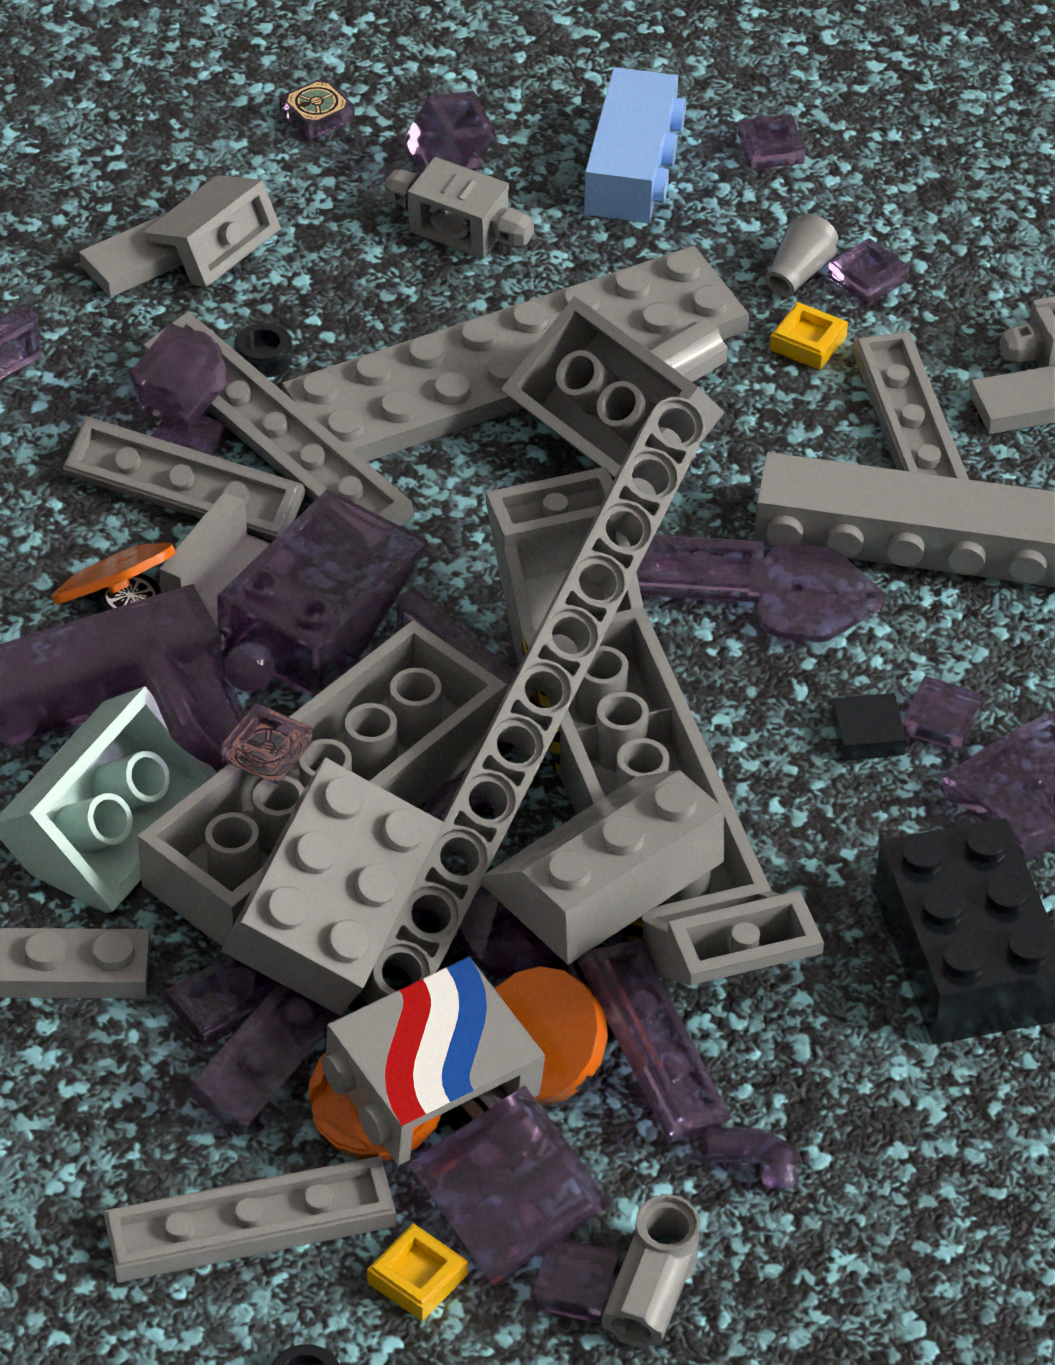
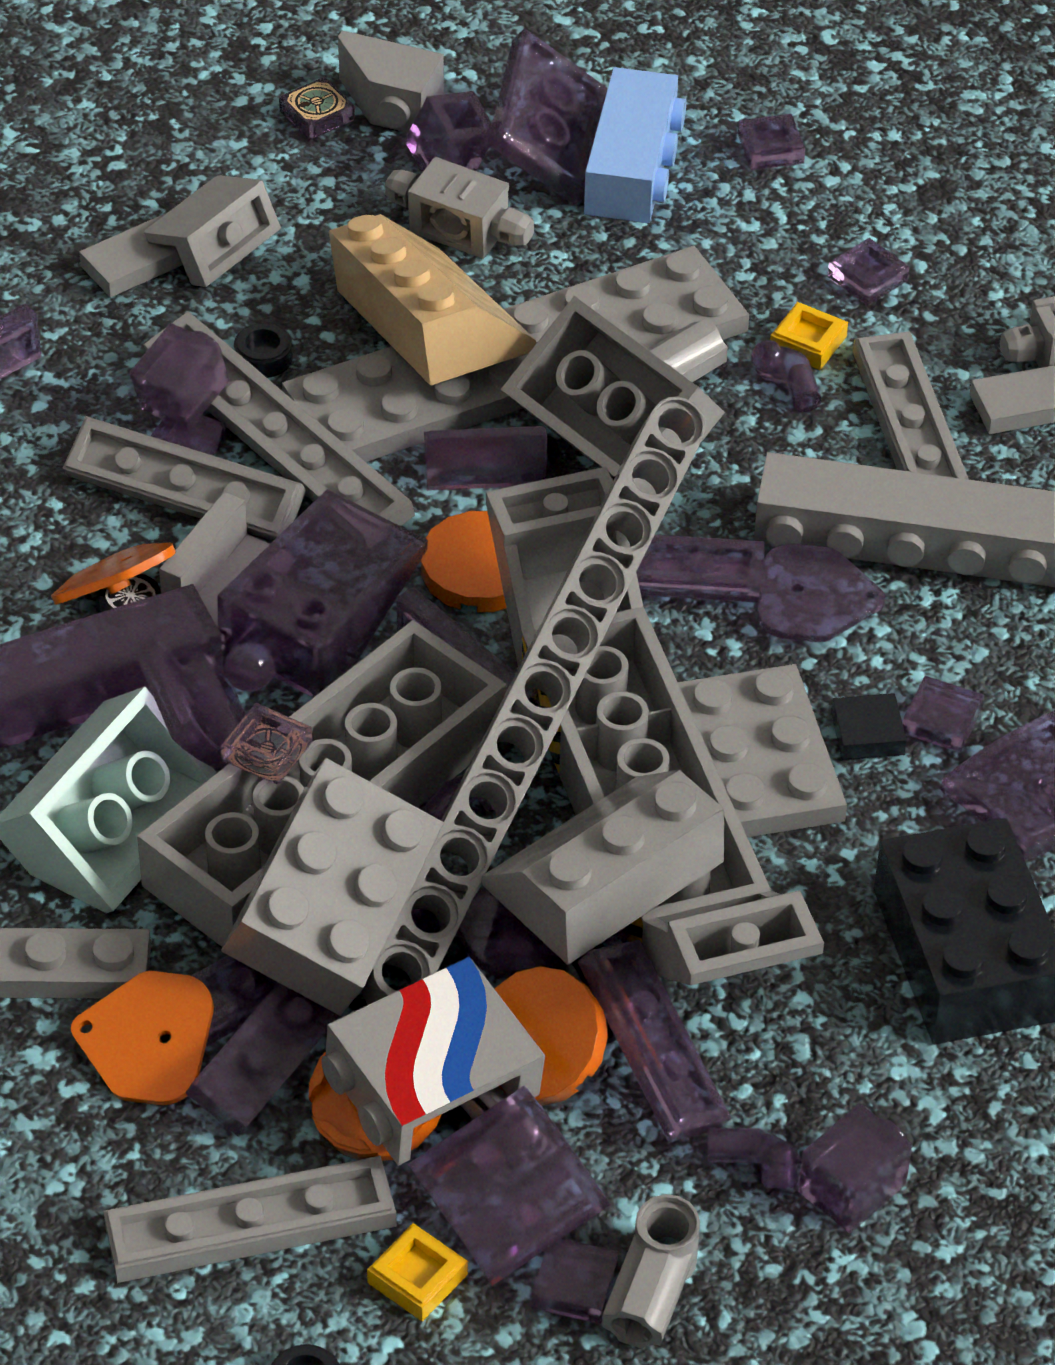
(128, 1033): none -> orange piece
(388, 78): none -> light grey slope
(422, 300): none -> tan slope
(463, 563): none -> orange tile
(484, 457): none -> clear purple panel
(547, 115): none -> clear purple tile
(767, 749): none -> light grey plate
(788, 370): none -> clear purple arm
(802, 252): light grey cone -> none
(855, 1167): none -> clear purple brick

